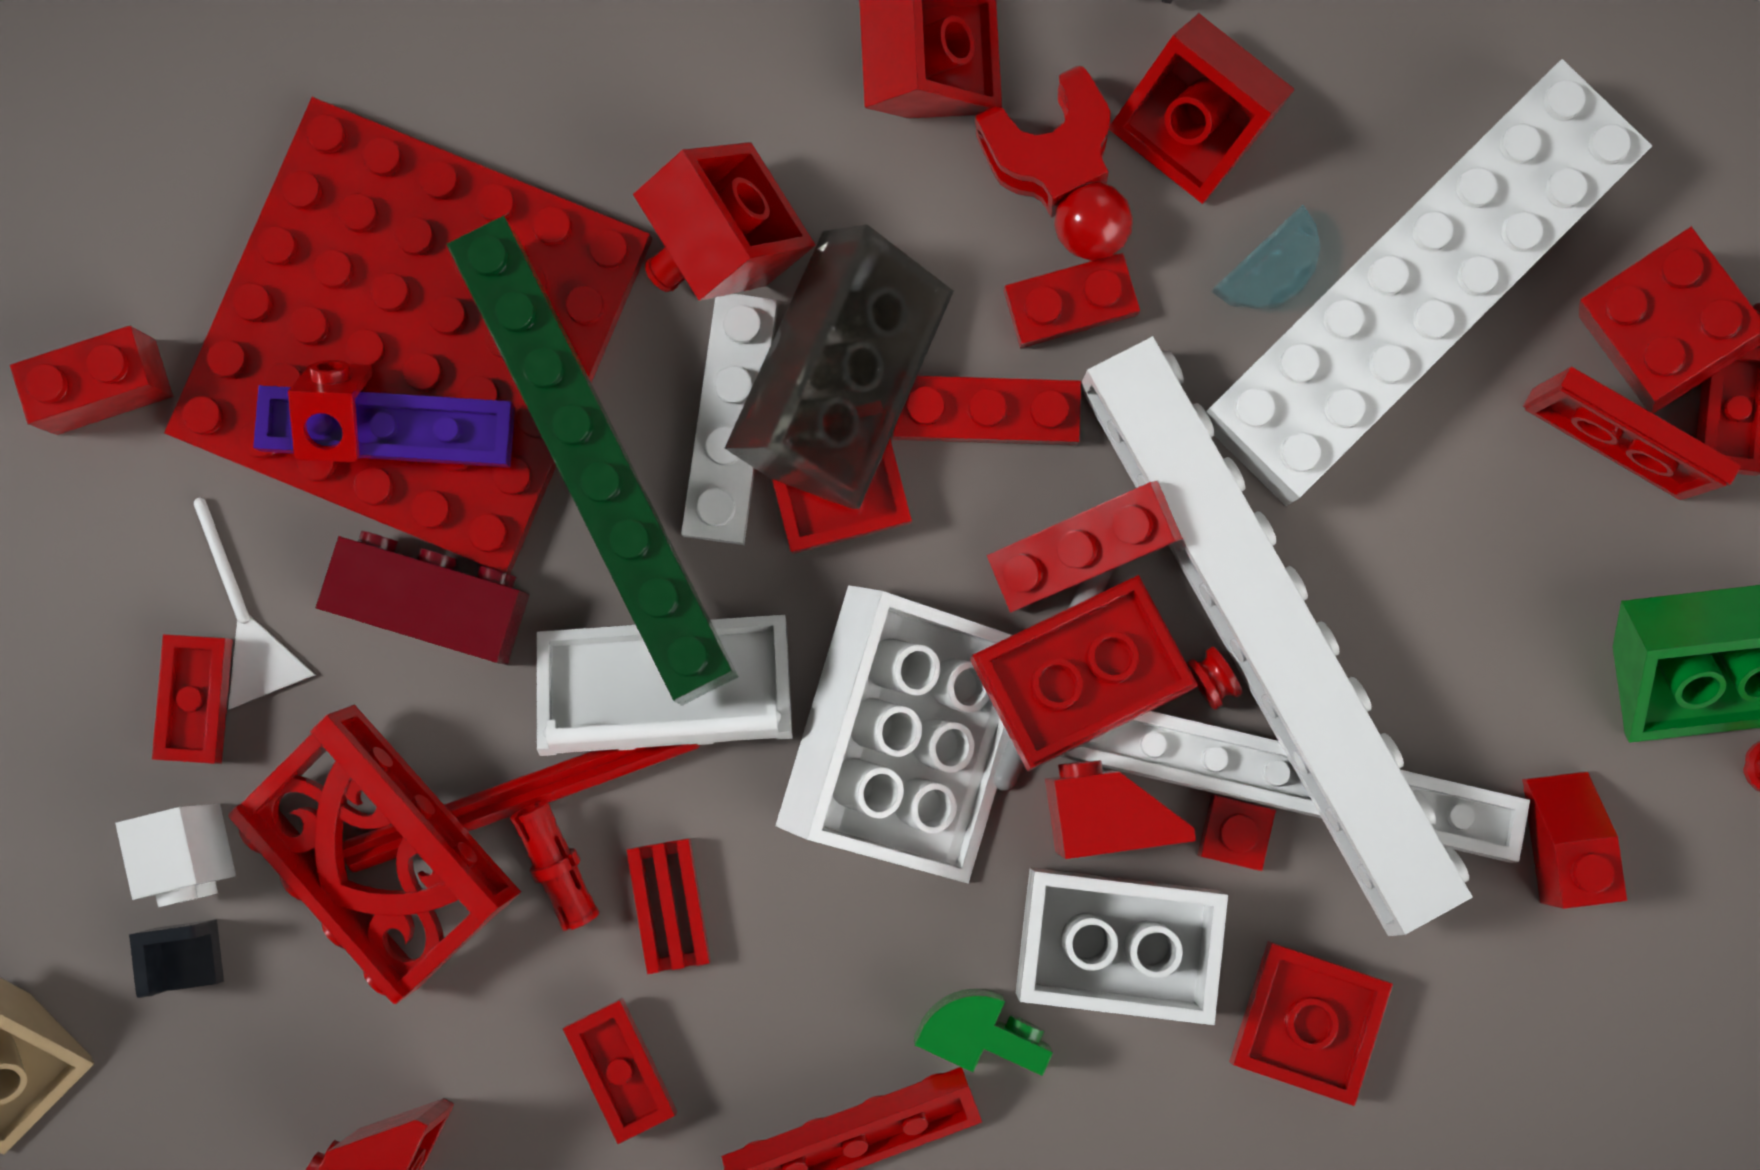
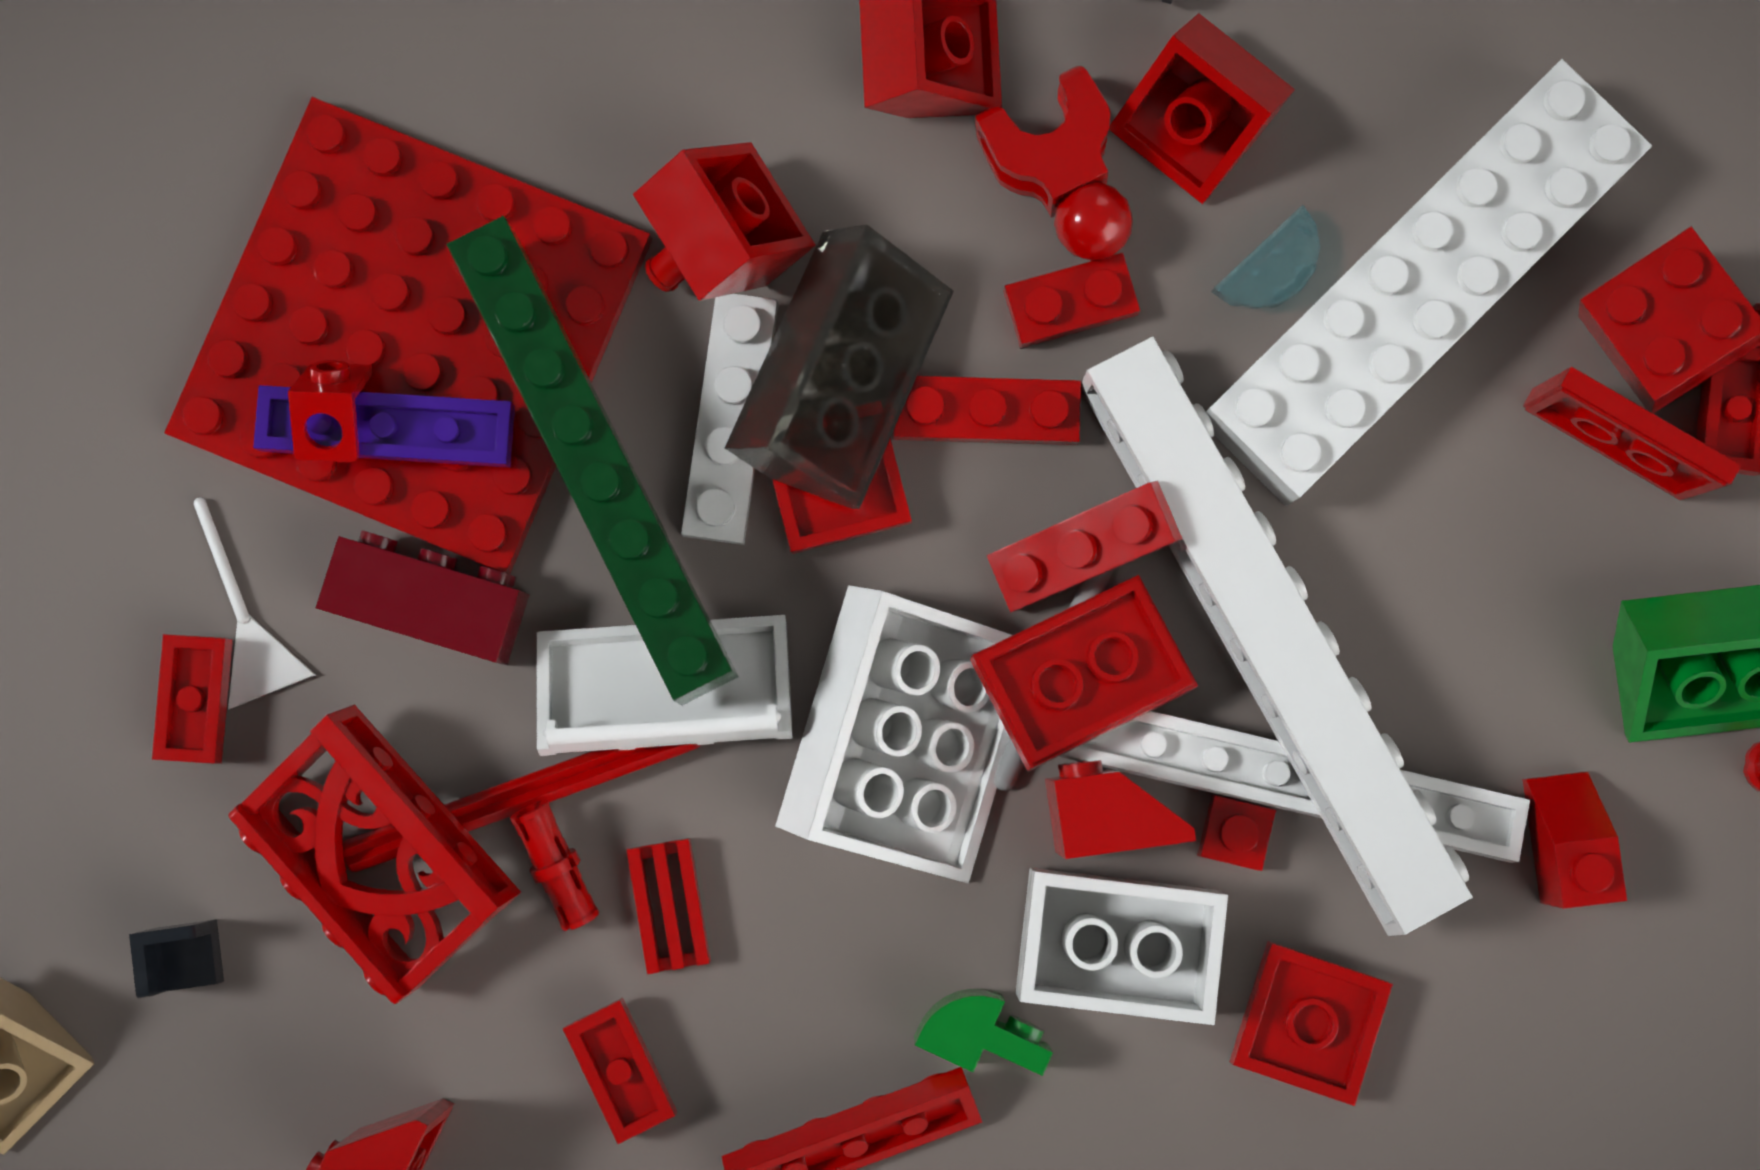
(91, 380): red brick -> none
(176, 853): white brick -> none
(1214, 678): red bush -> none

